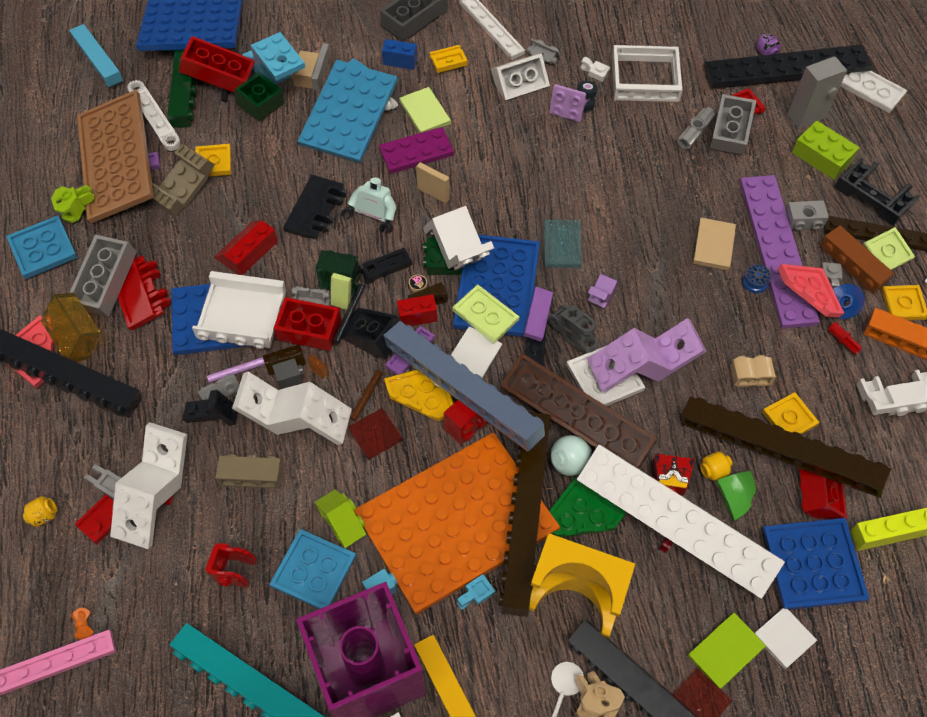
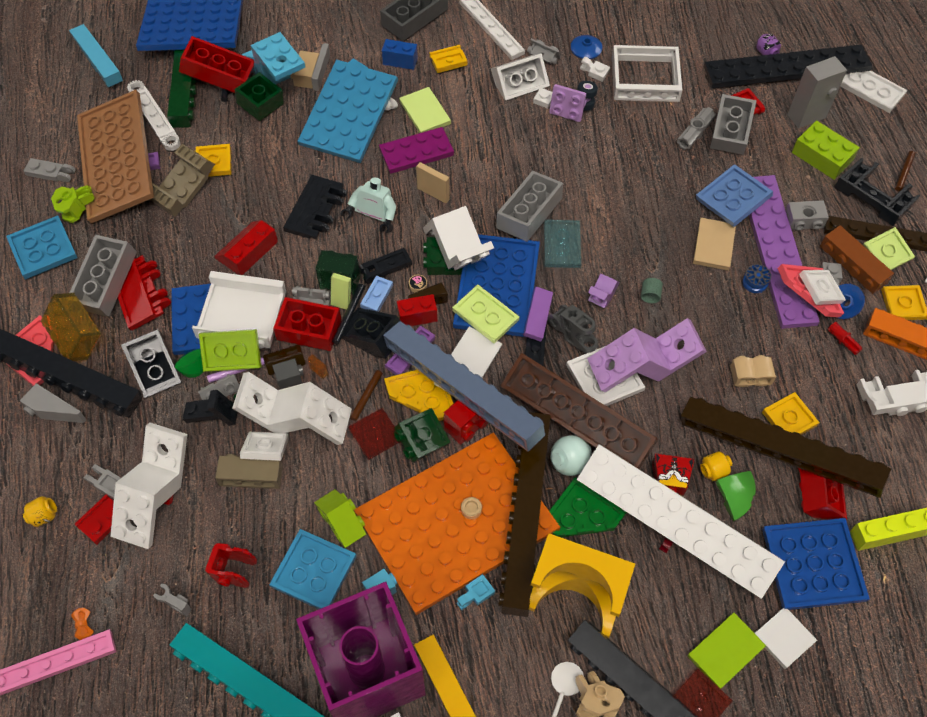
(48, 406): none -> light grey slope
(49, 170): none -> light grey hinge
(151, 363): none -> slope
(177, 602): none -> light grey plate
(190, 364): none -> green piece
(230, 350): none -> lime tile
(264, 446): none -> white tile
(376, 294): none -> light blue plate
(421, 435): none -> dark green plate
(471, 508): none -> tan tile
(529, 206): none -> light grey brick
(543, 98): none -> white plate
(586, 46): none -> blue dish
(651, 290): none -> sand green piece
(734, 195): none -> medium blue plate
(822, 287): none -> white tile
(905, 170): none -> reddish brown bar

